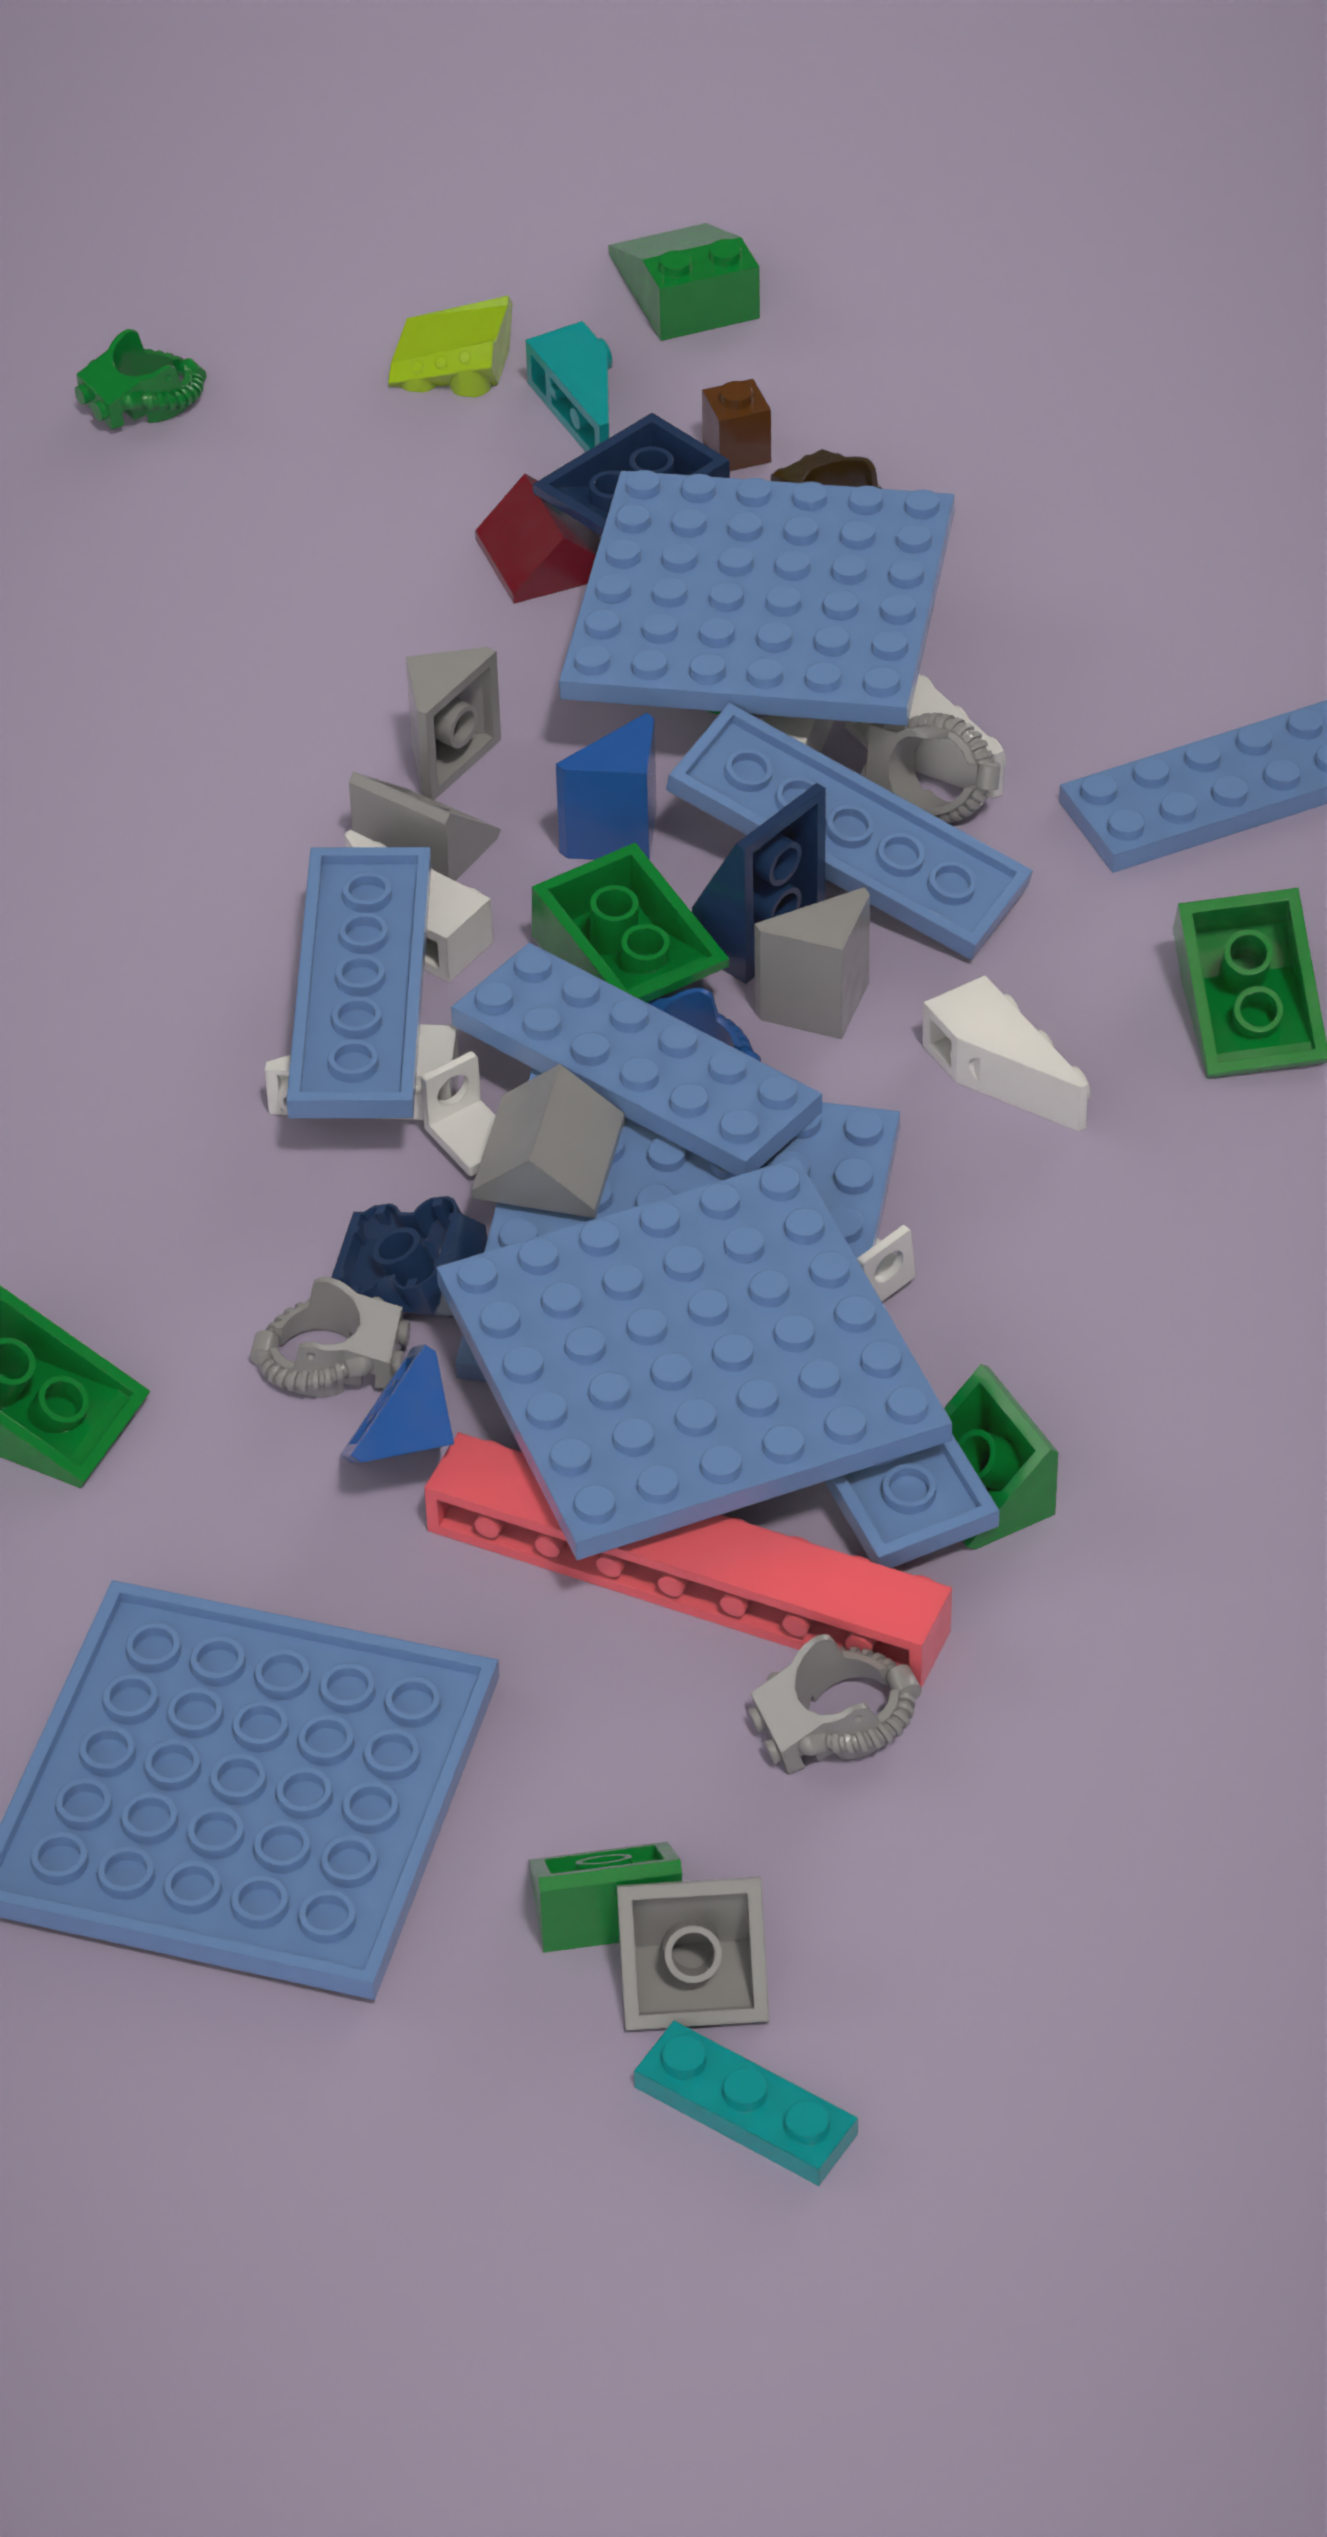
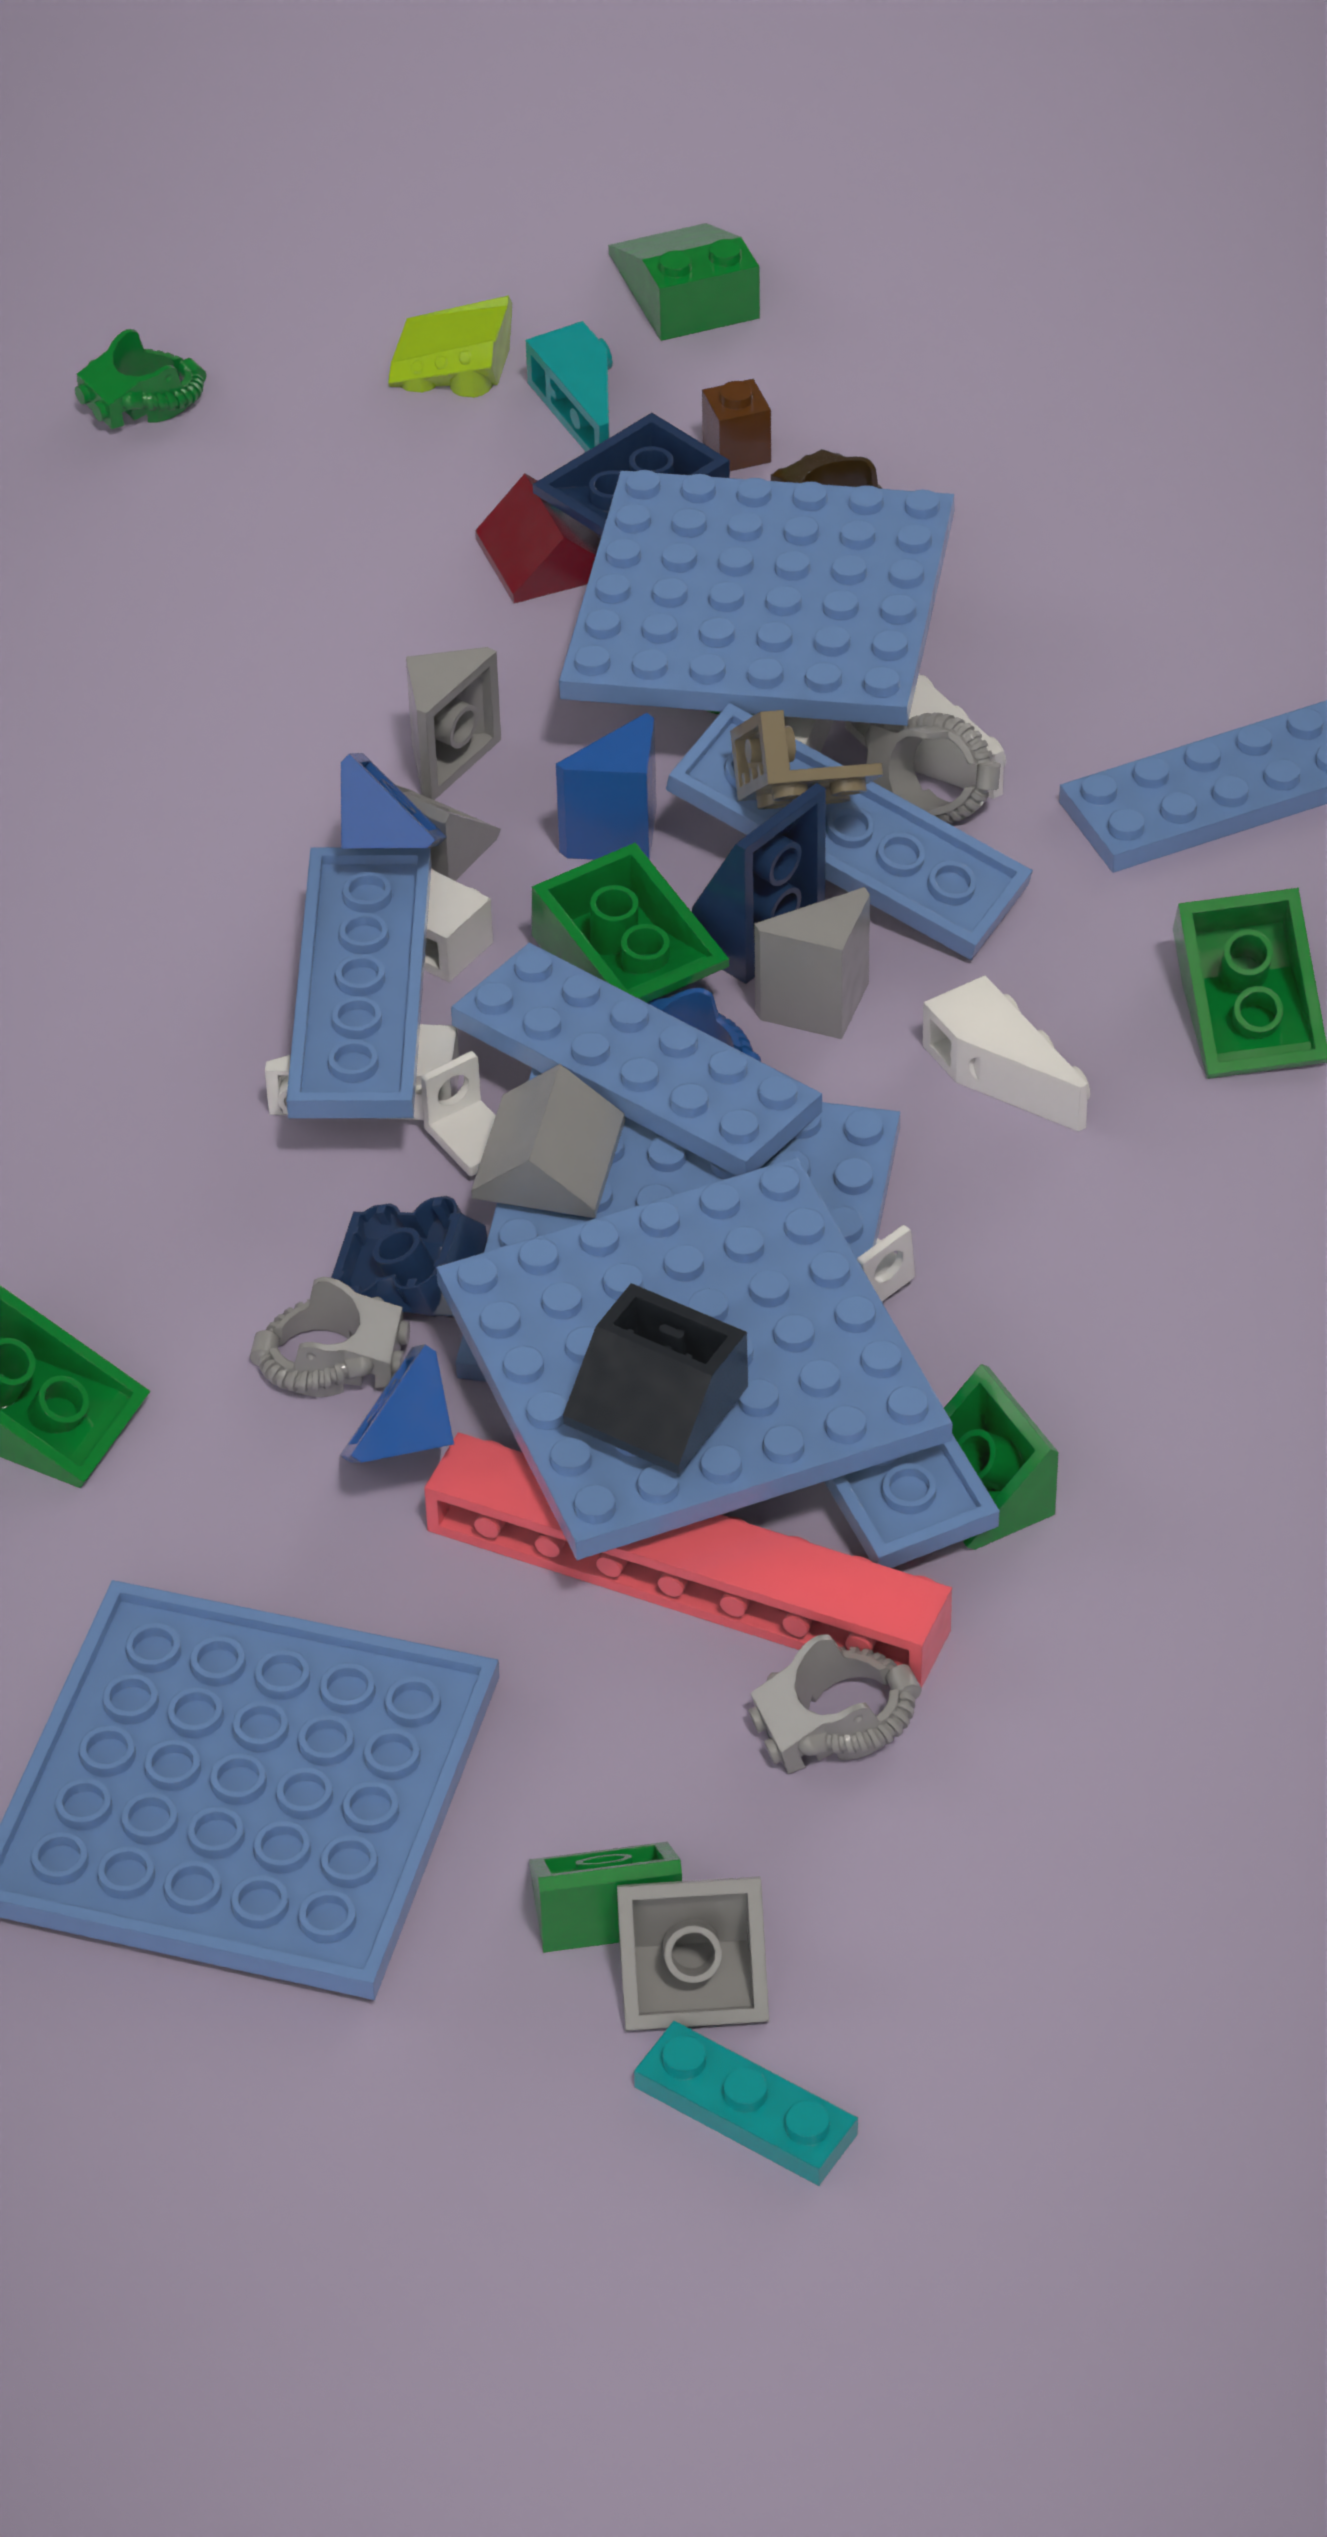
(378, 812): none -> blue slope
(657, 1378): none -> black slope
(763, 772): none -> dark tan bracket

